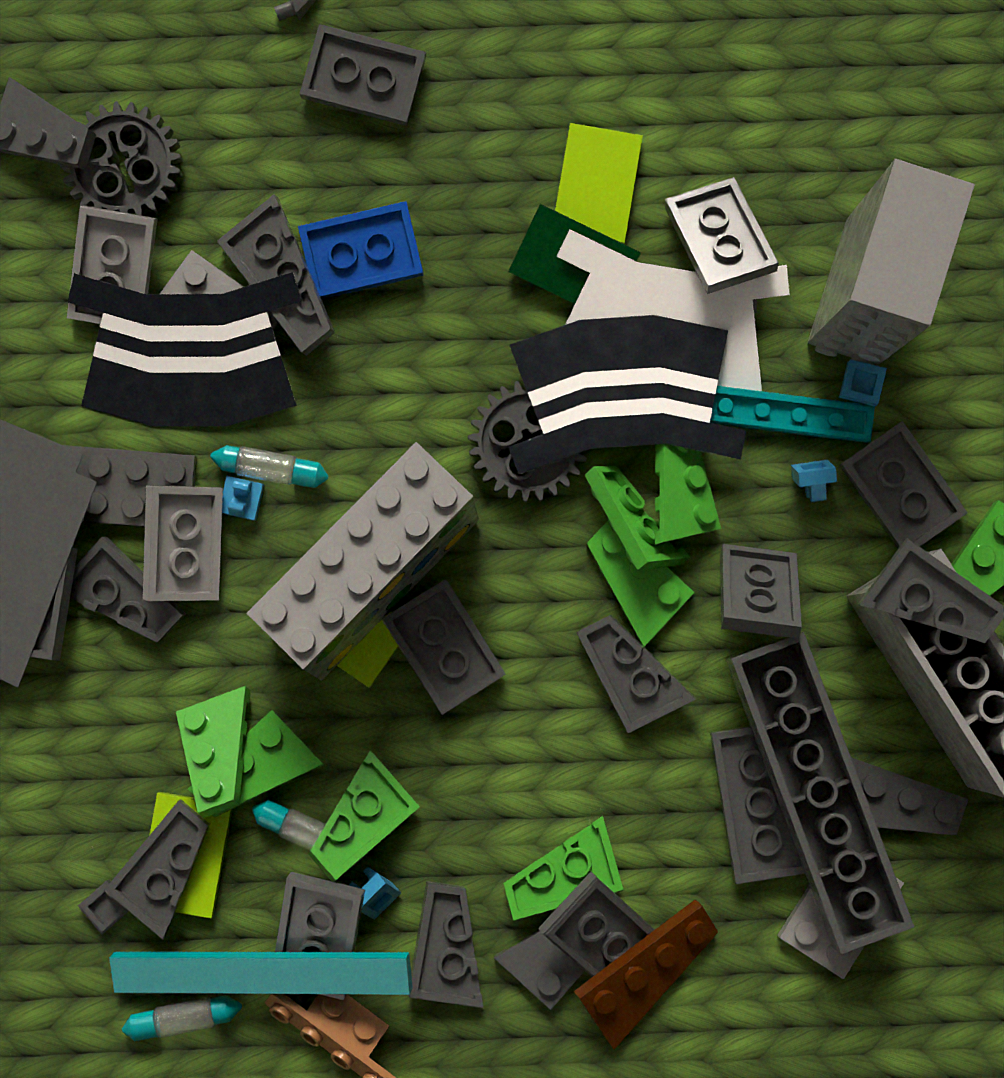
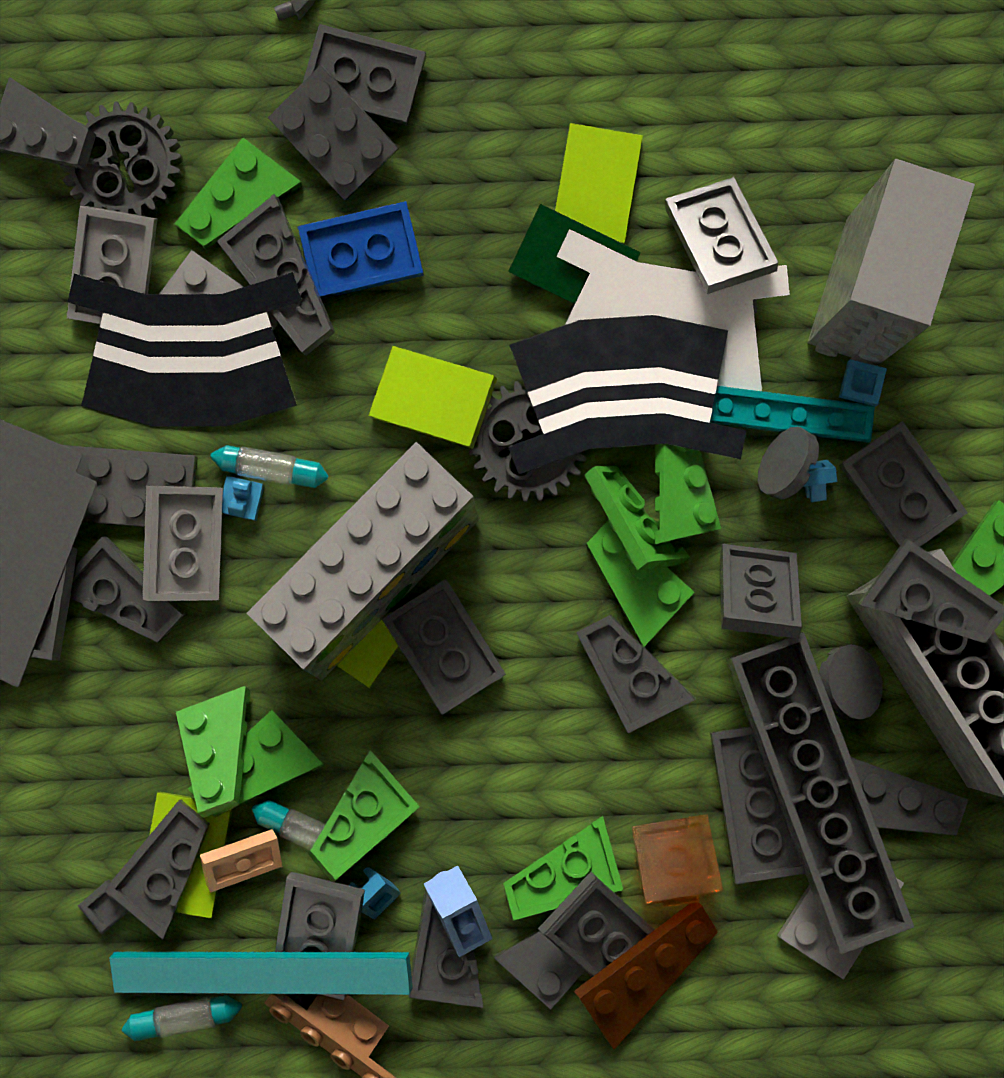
(234, 192): none -> bright green wing
(241, 860): none -> light nougat plate
(333, 132): none -> dark grey plate
(433, 397): none -> lime tile
(458, 910): none -> light blue slope
(676, 861): none -> clear orange panel
(787, 462): none -> dark grey tile
(852, 682): none -> dark grey tile

